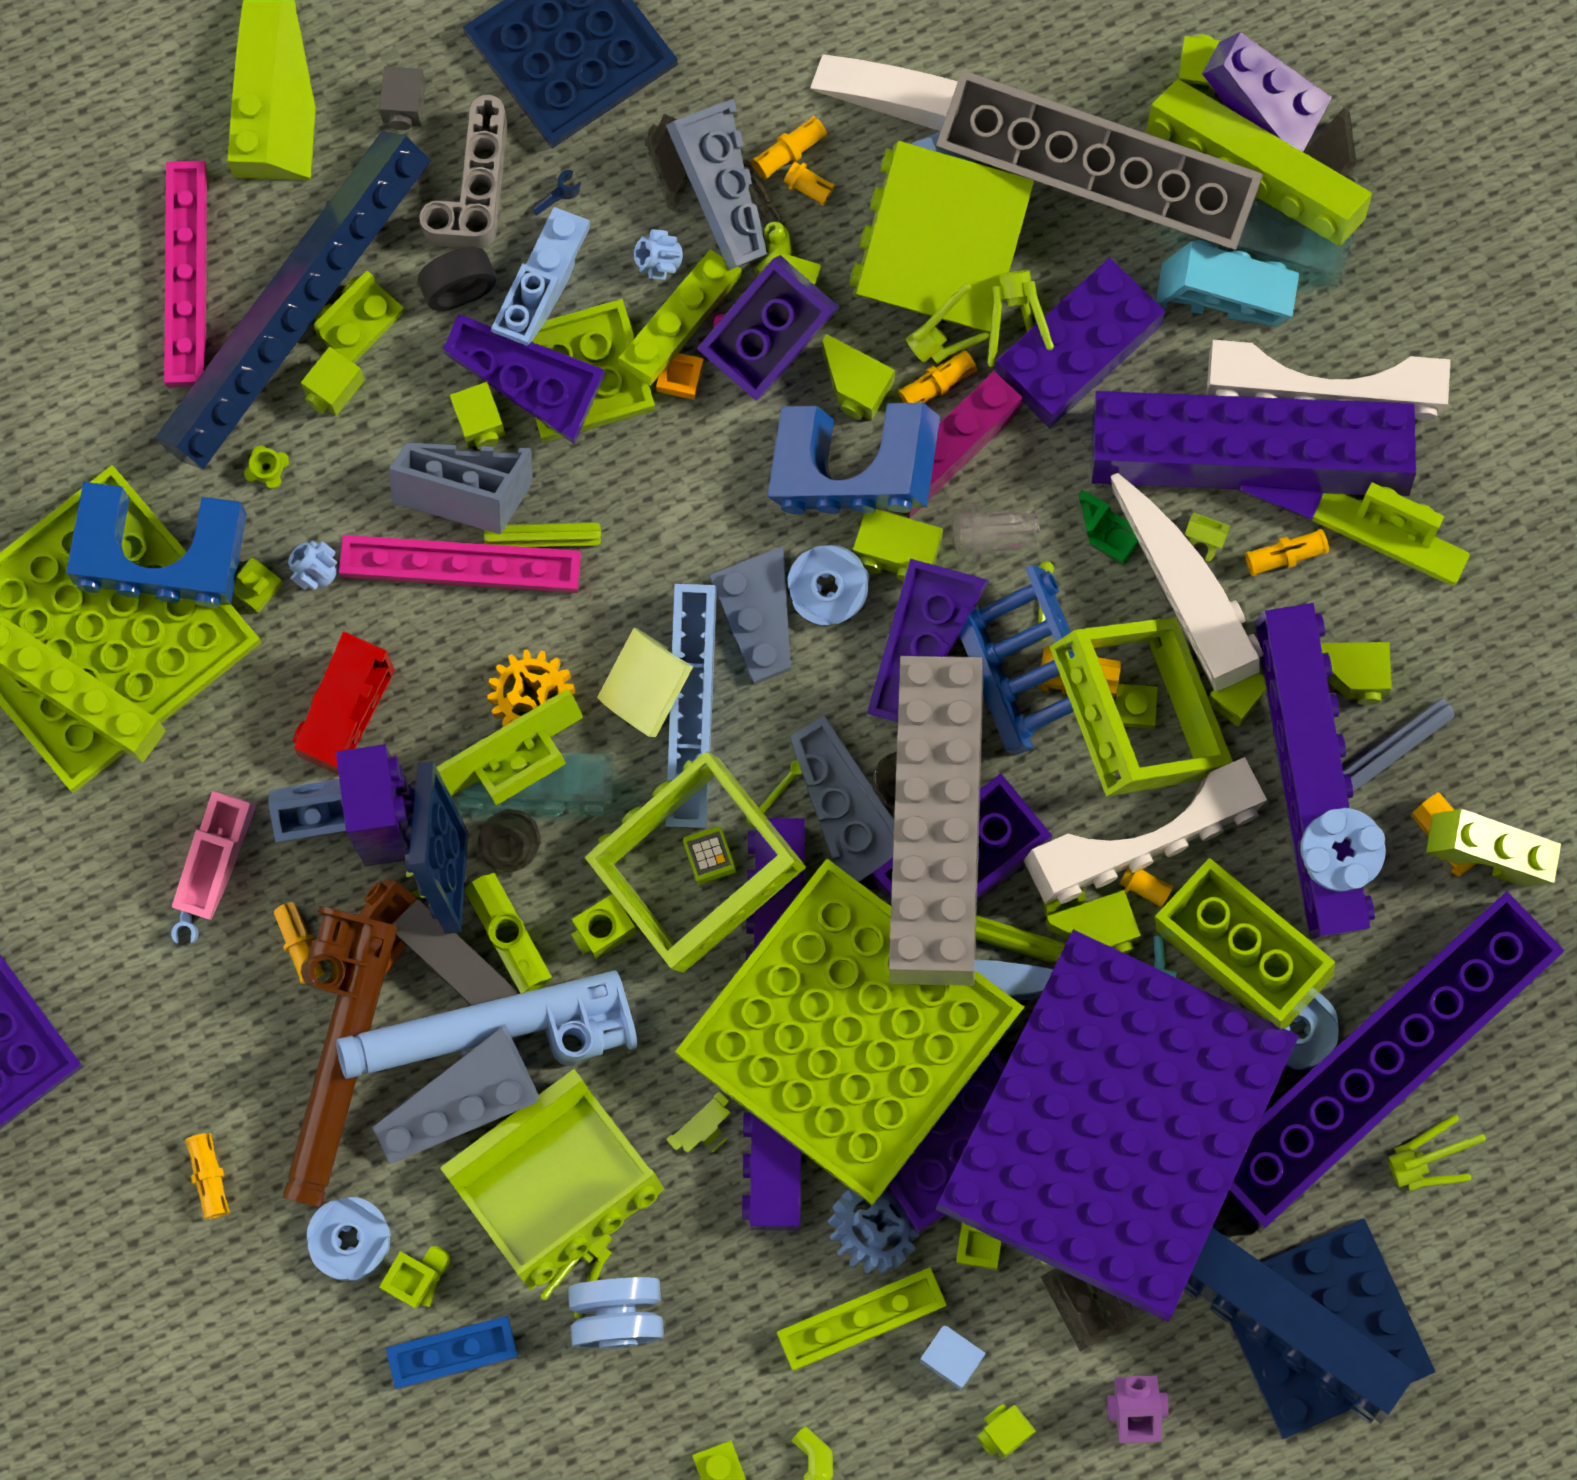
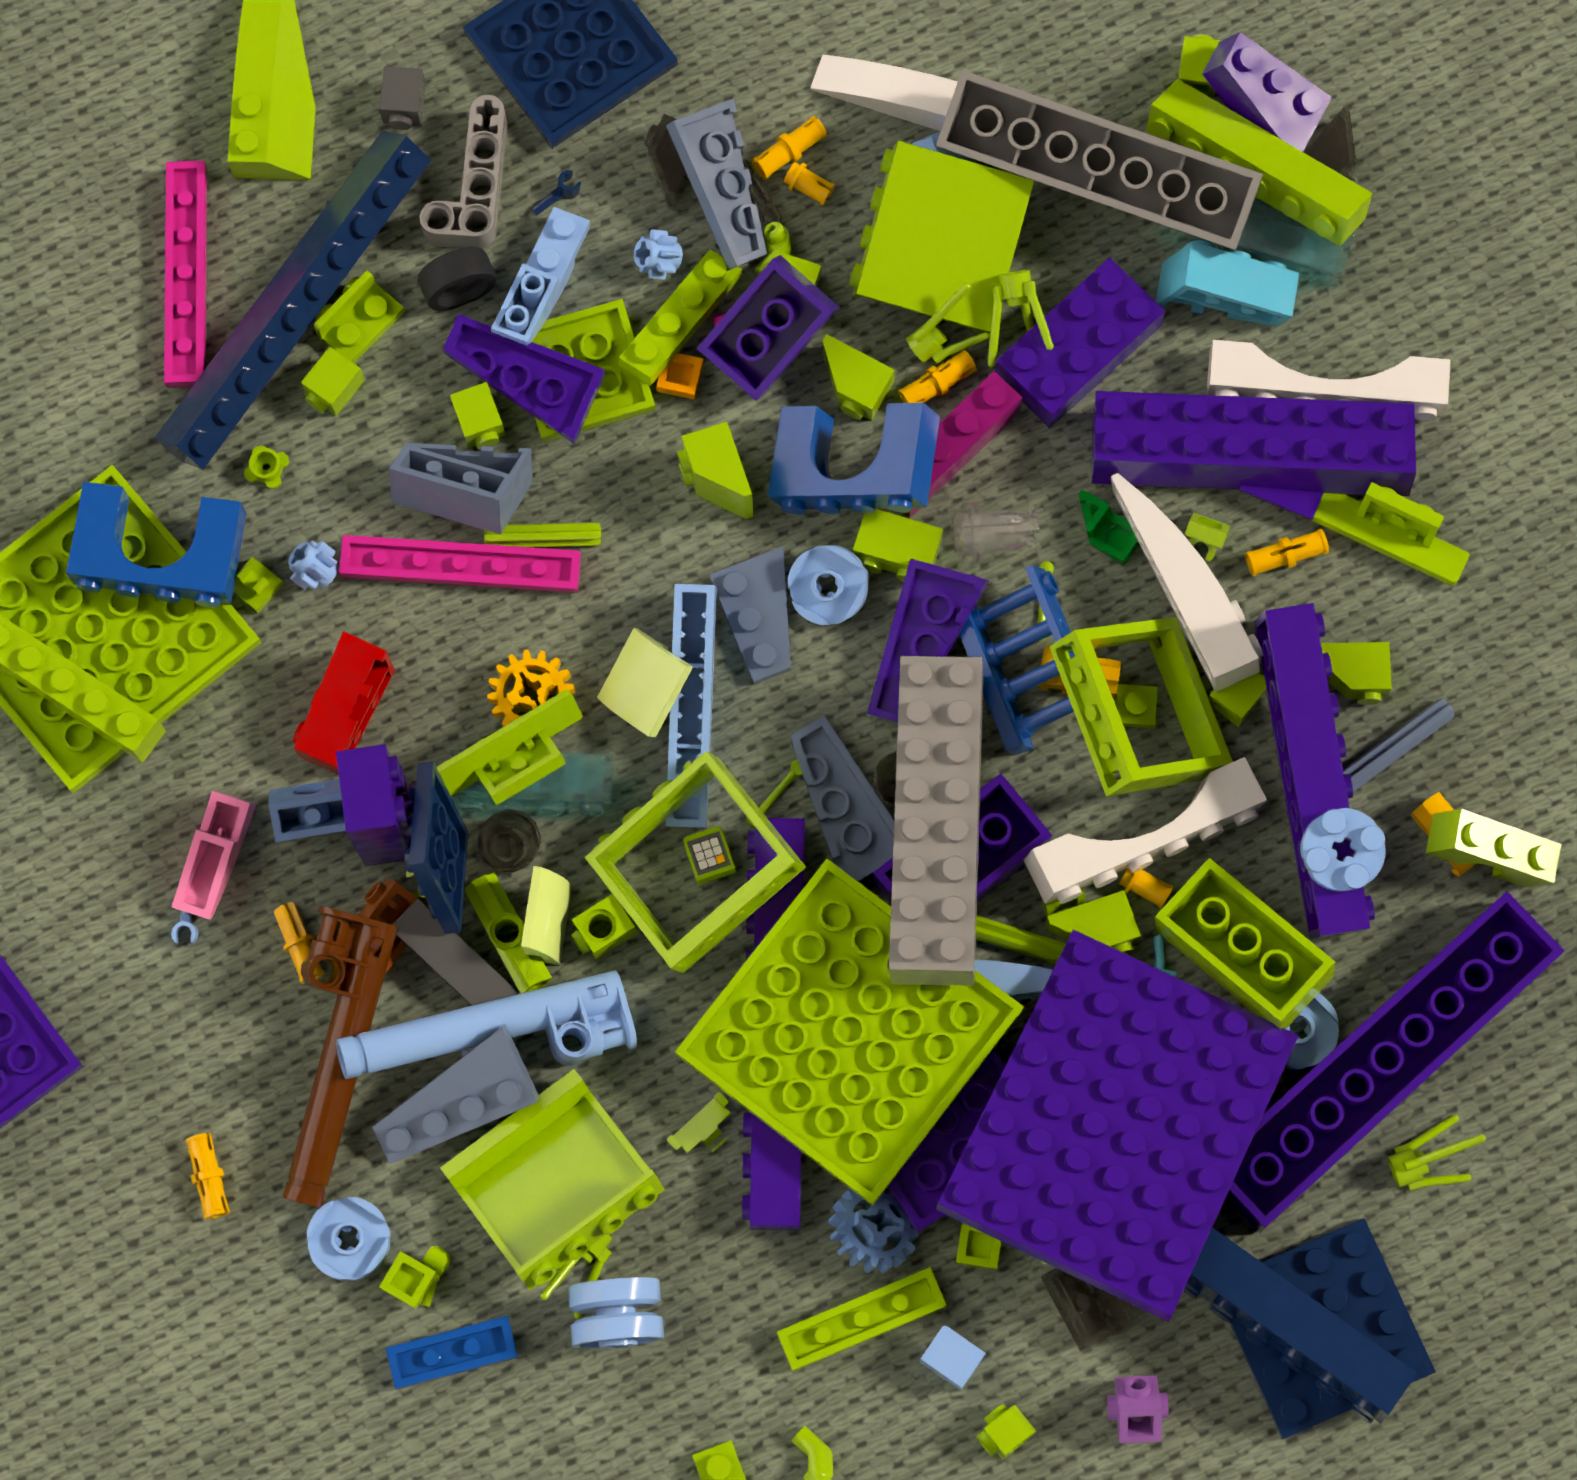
(546, 915): none -> yellowish green slope
(715, 469): none -> lime slope

